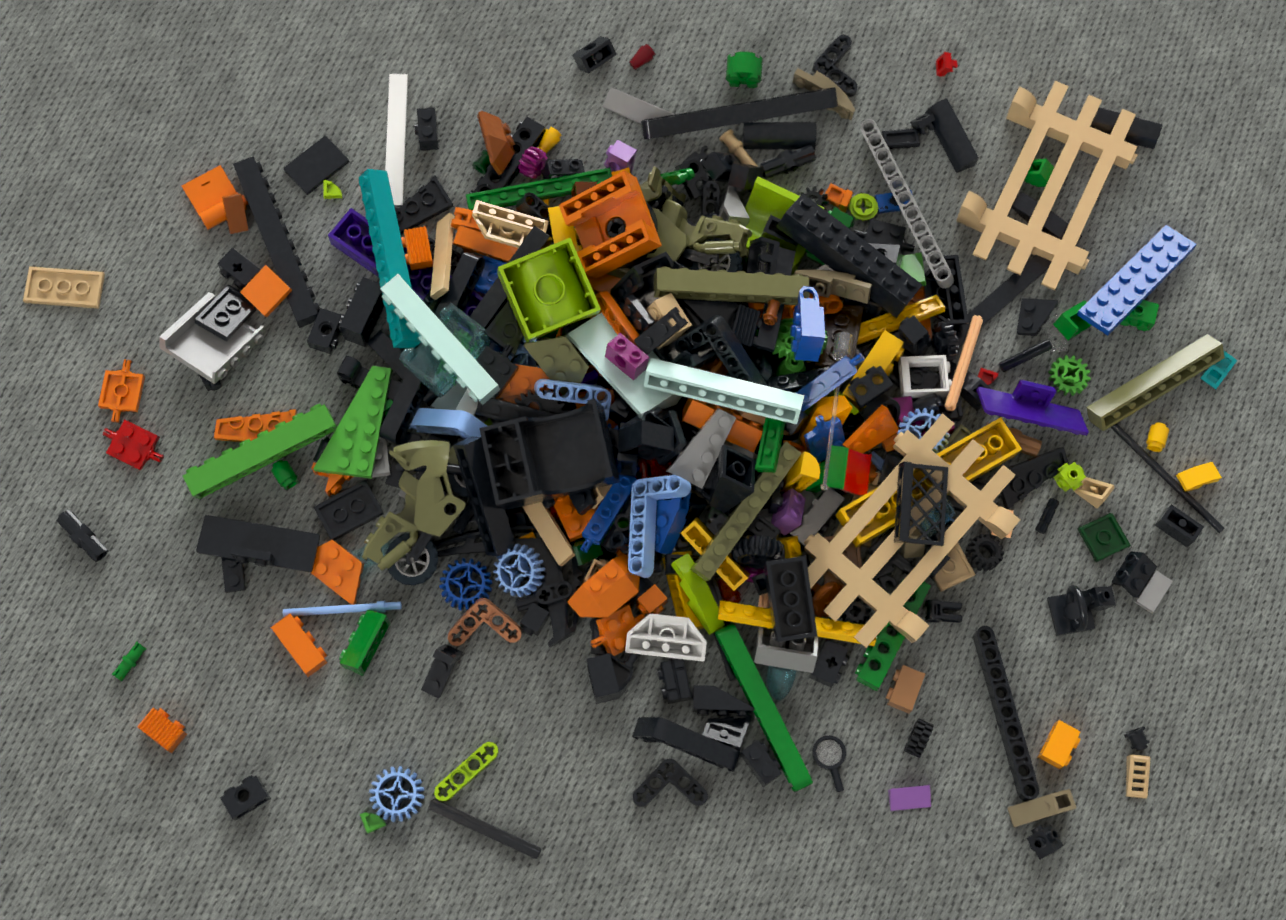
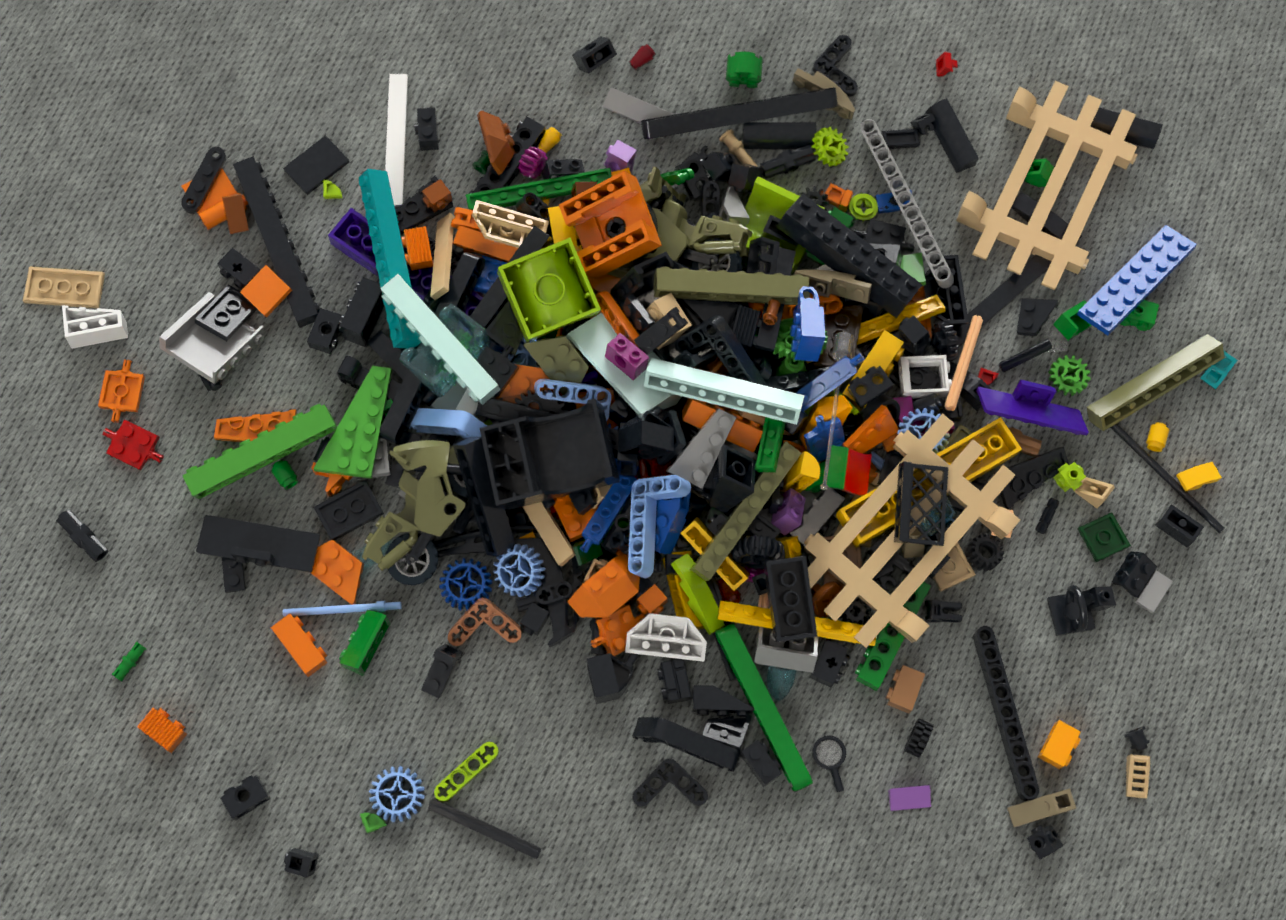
(92, 327): none -> white wedge
(203, 180): none -> black plate
(294, 866): none -> black brick
(436, 196): none -> dark orange brick
(830, 146): none -> lime gear

